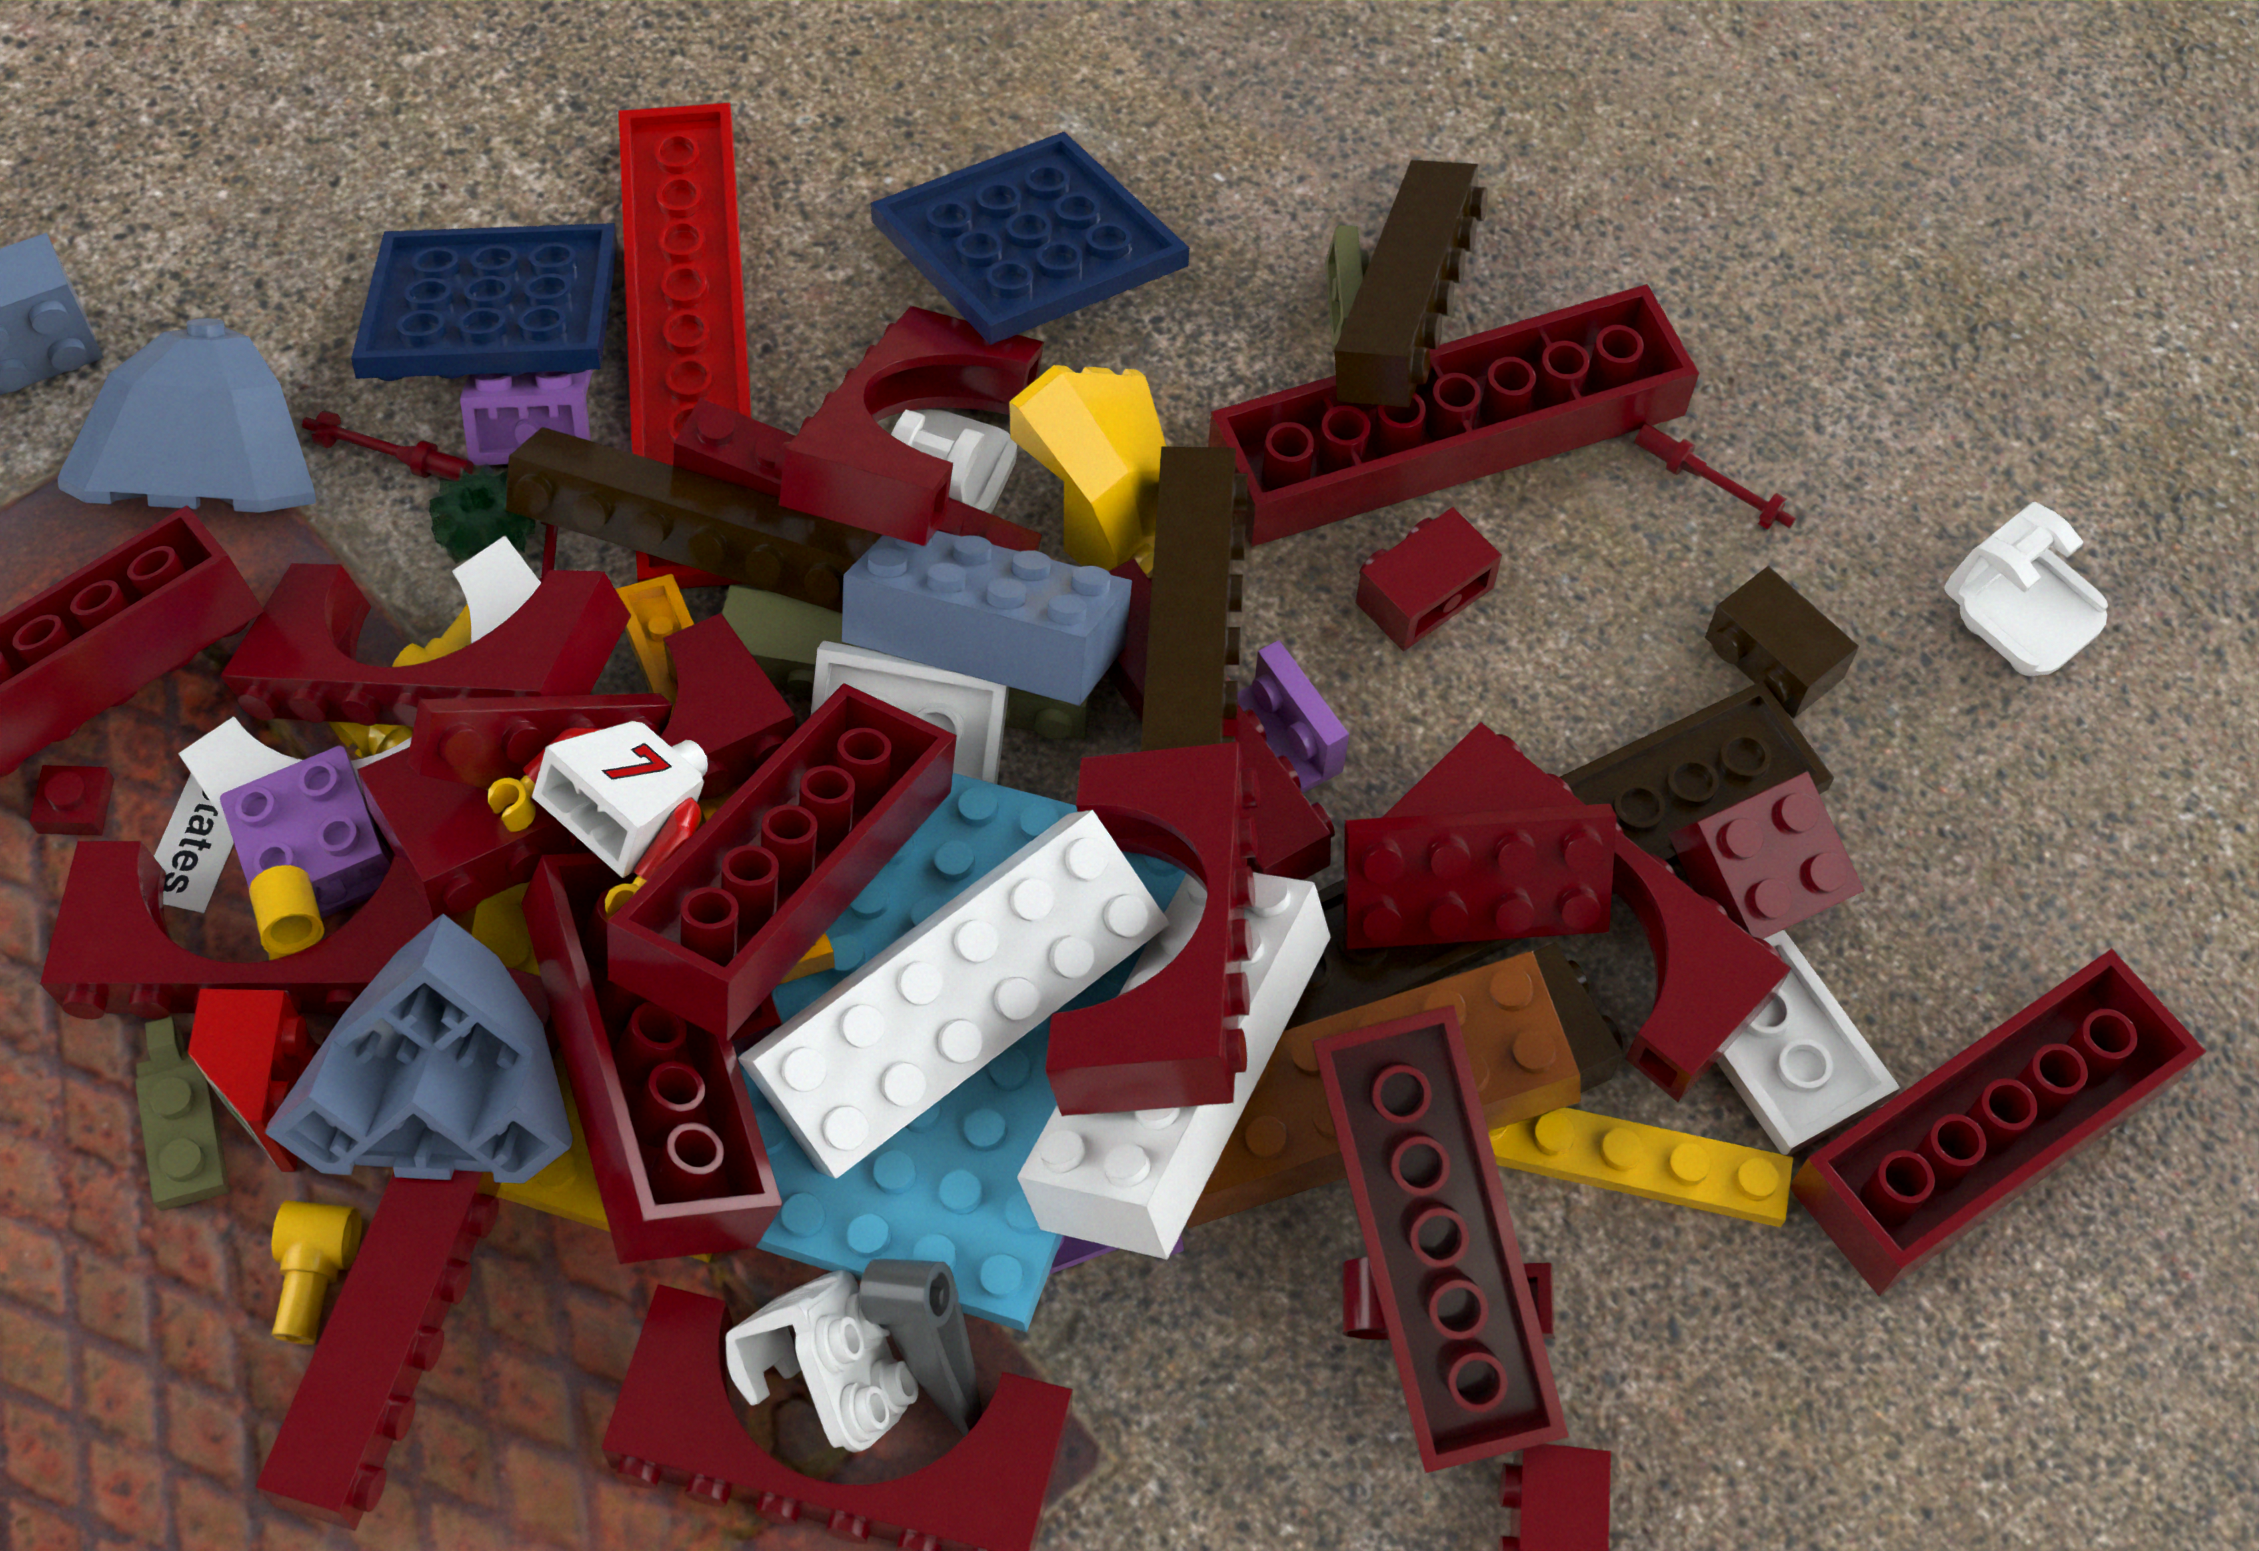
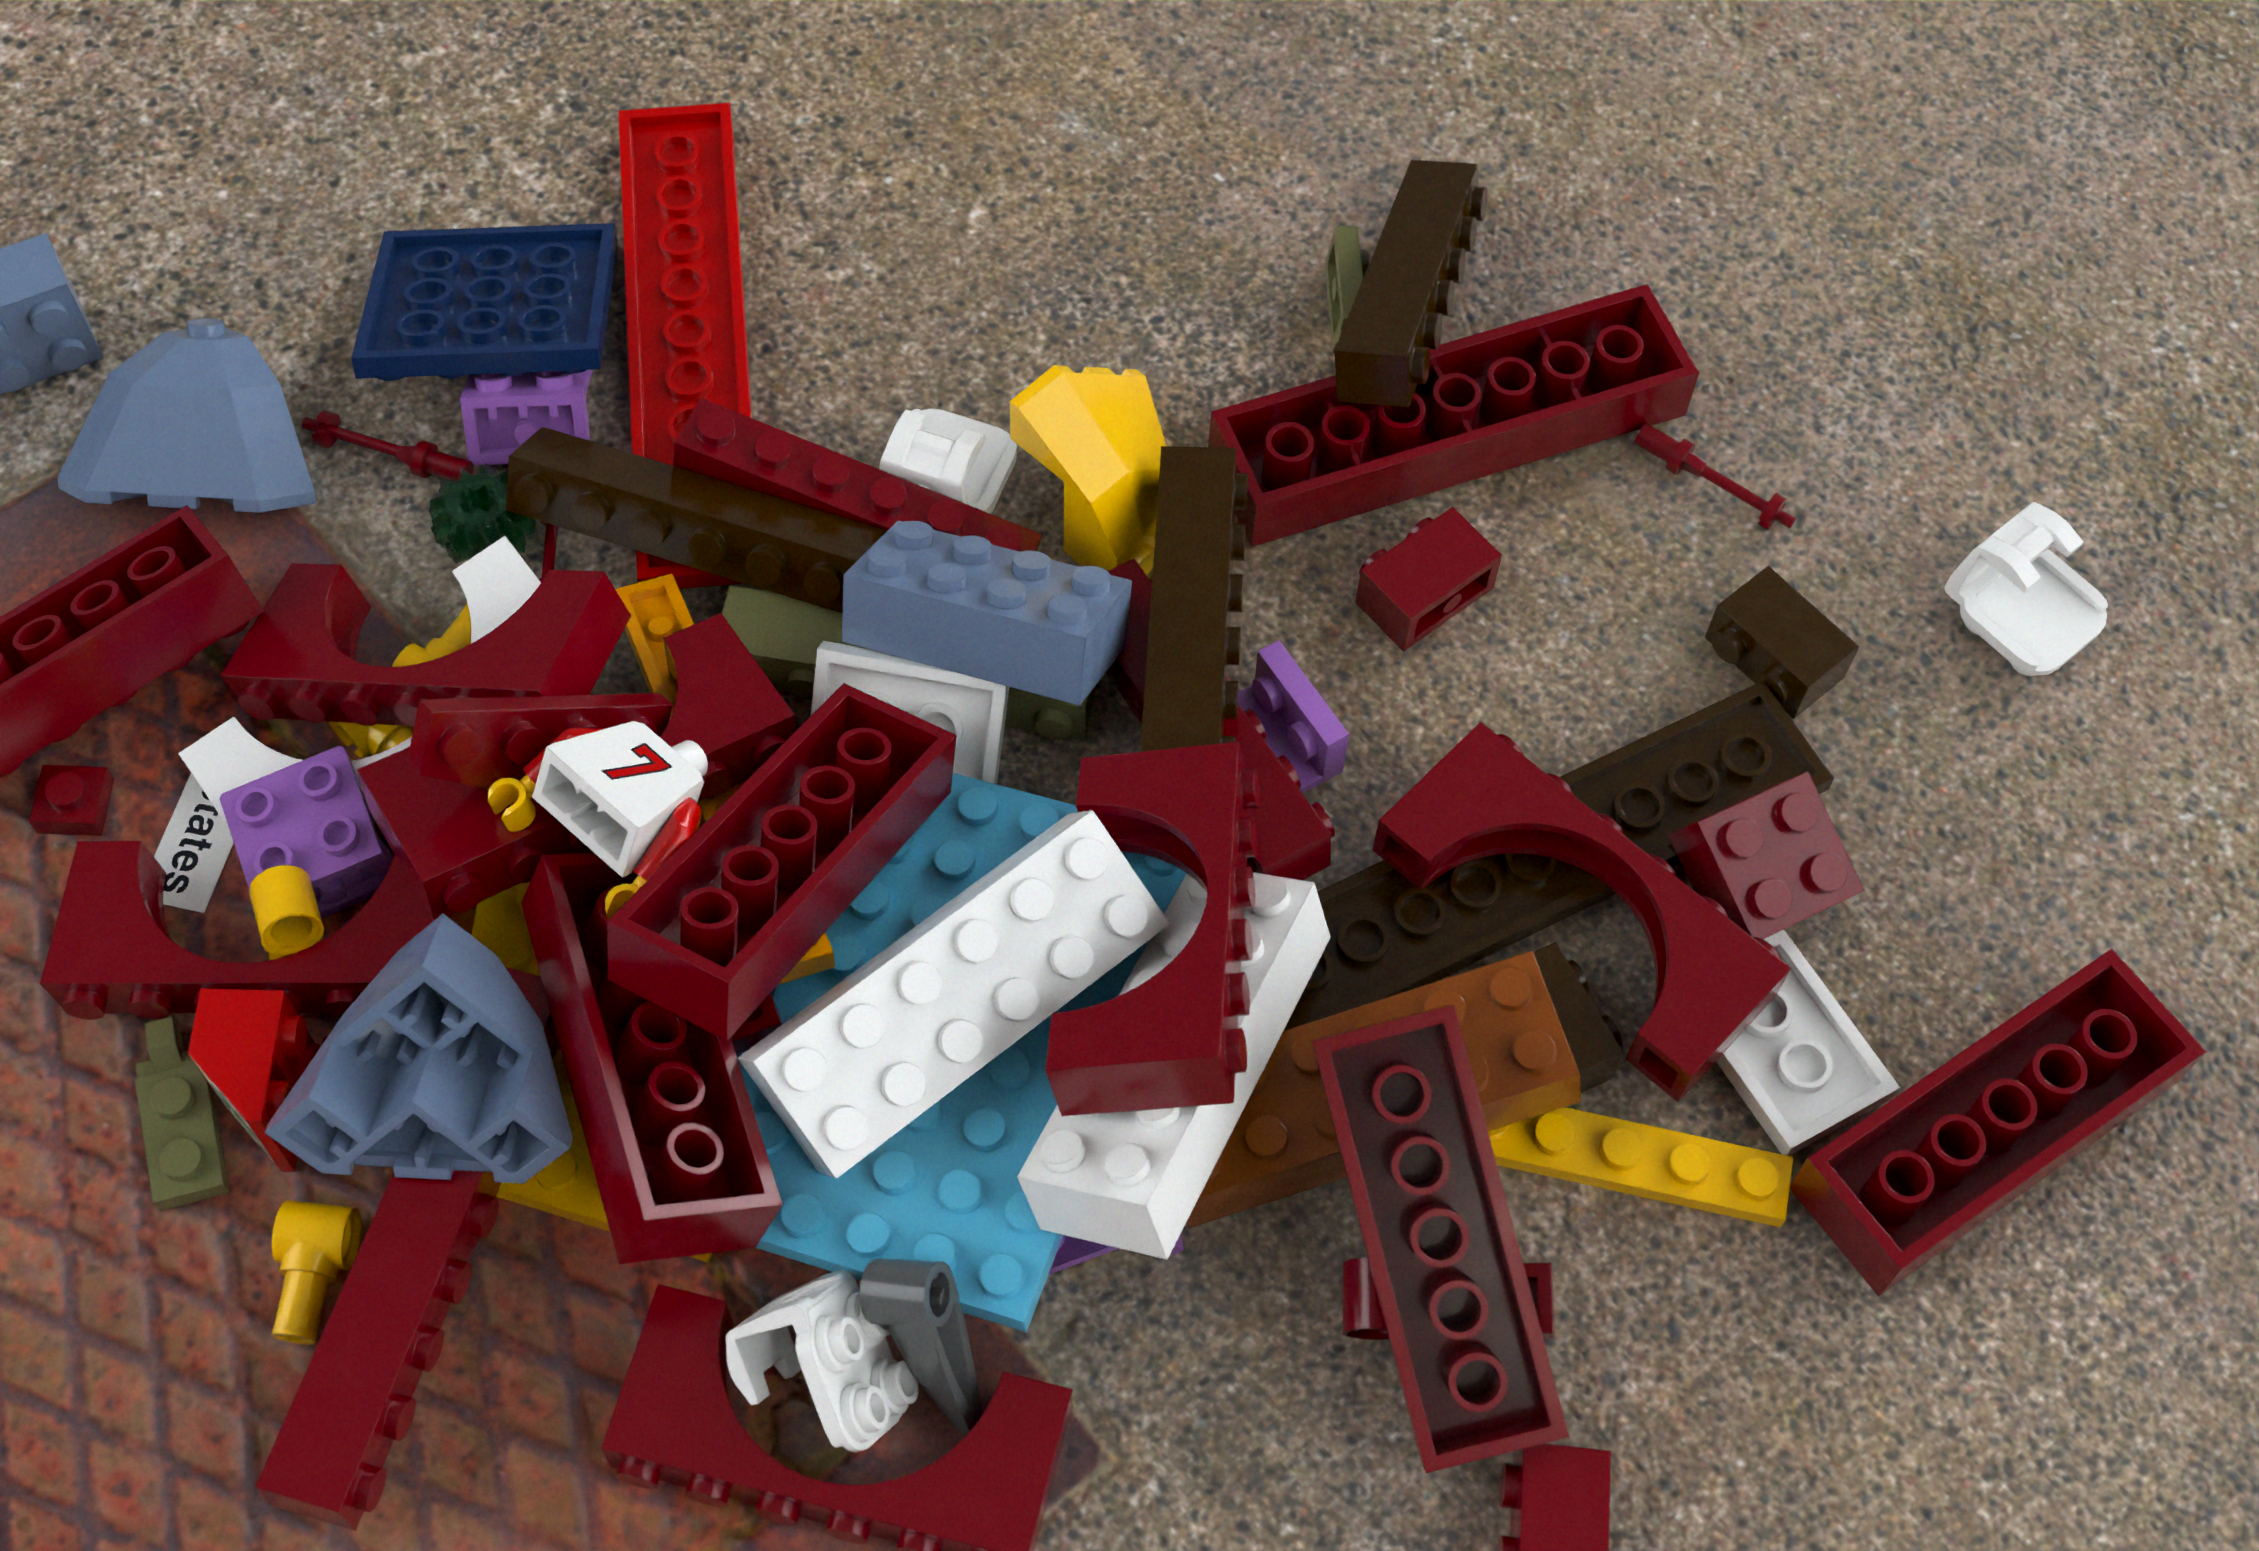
(861, 474): dark red arch -> none
(1028, 236): dark blue plate -> none
(1478, 876): dark red plate -> none

